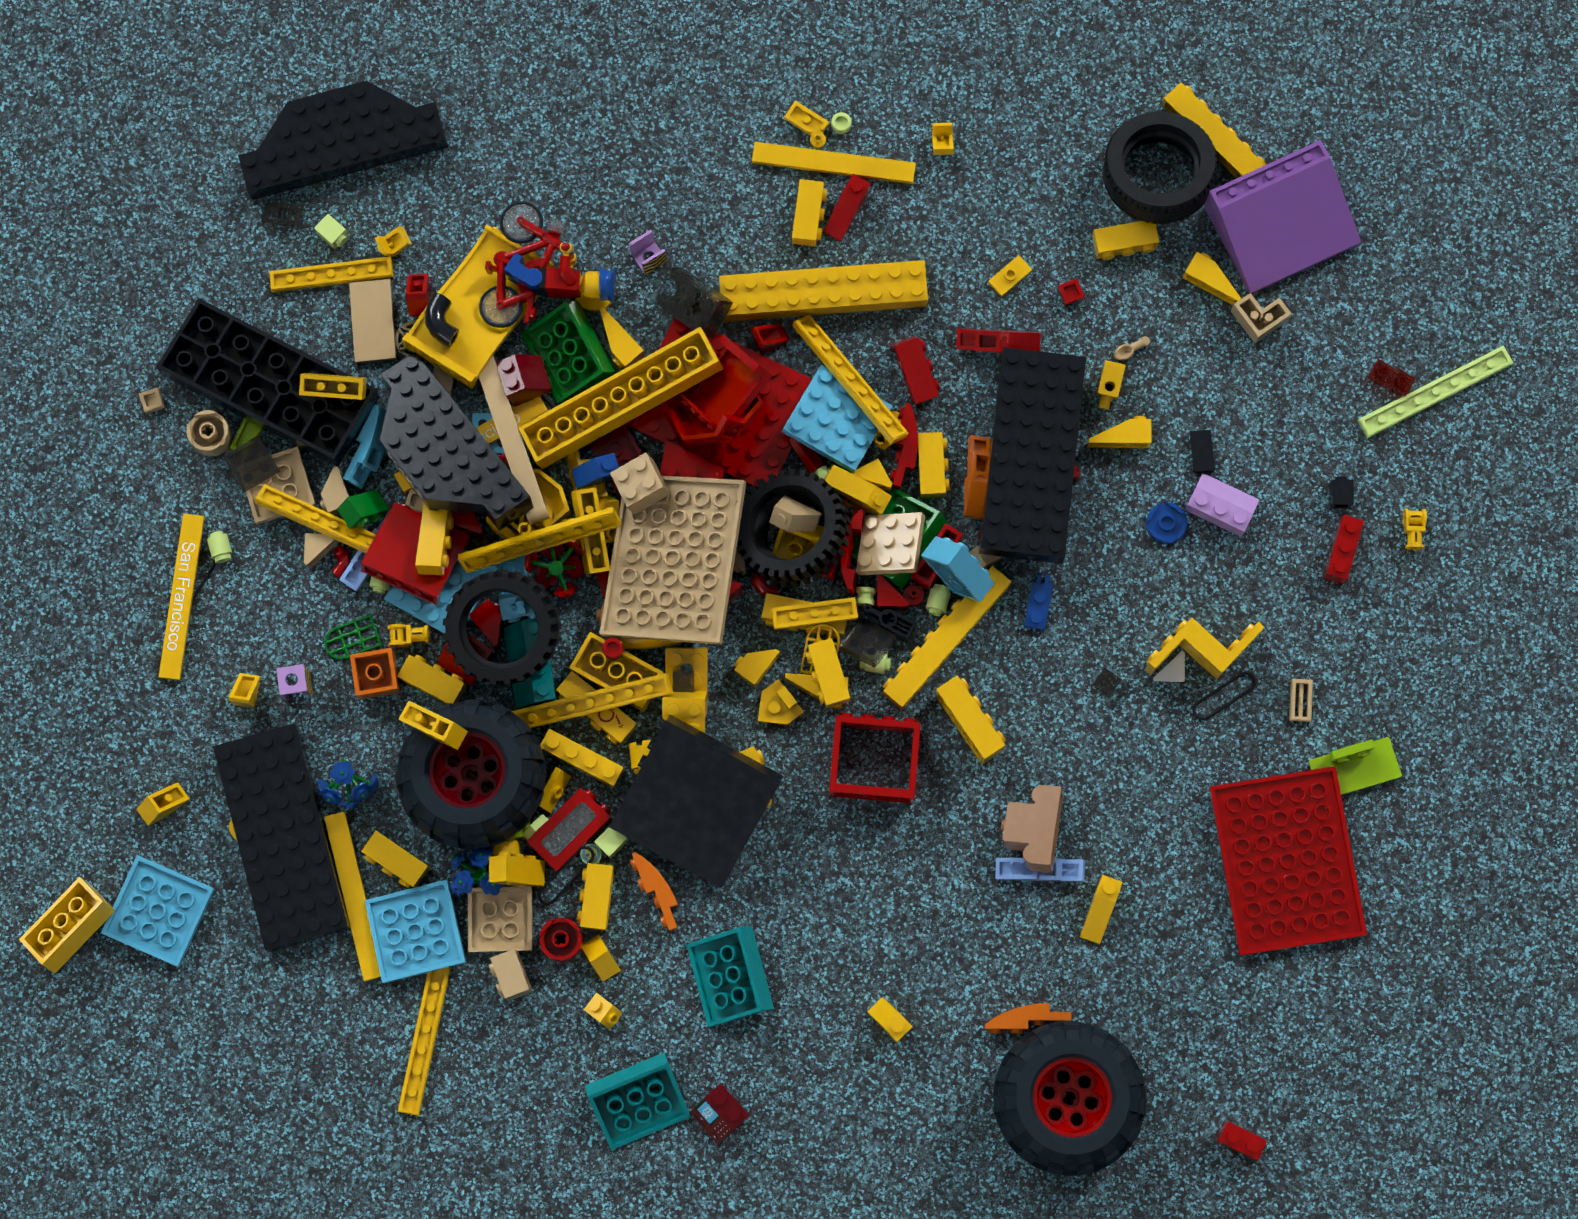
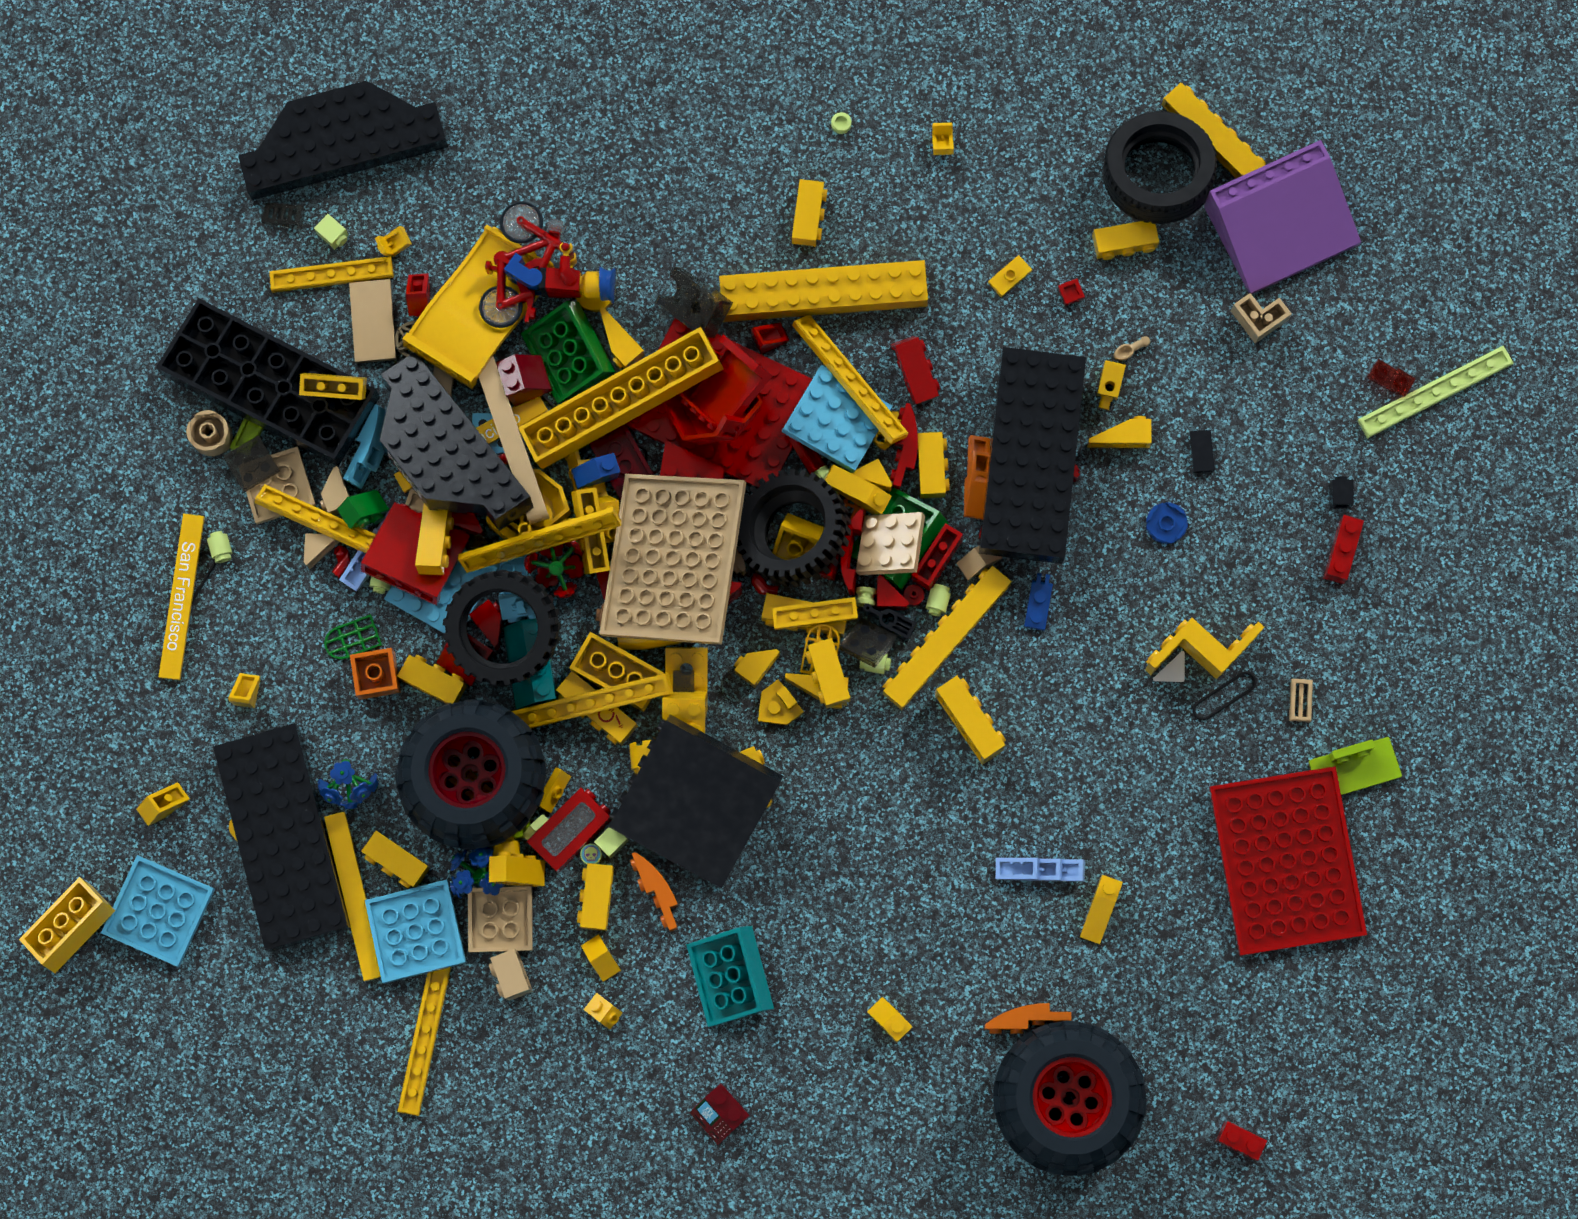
(152, 400): tan tile -> none
(303, 684): lavender piece -> none
(404, 635): yellow connector -> none
(433, 725): yellow slope -> none
(436, 321): black cylinder -> none
(561, 952): red brick -> none
(572, 880): black piece -> none
(582, 758): yellow brick -> none
(613, 648): red tile -> none
(637, 1101): teal slope -> none
(640, 483): tan brick -> none
(645, 244): lavender piece -> none
(794, 516): tan slope -> none
(808, 122): yellow hinge -> none
(833, 162): yellow tile -> none
(847, 207): red slope -> none
(887, 723): red window -> none
(958, 568): medium azure brick -> none
(995, 340): red slope -> none
(1035, 827): medium nougat brick -> none
(1107, 682): clear smoke tile -> none
(1208, 276): yellow slope -> none
(1222, 505): lavender slope -> none
(1414, 526): yellow connector -> none

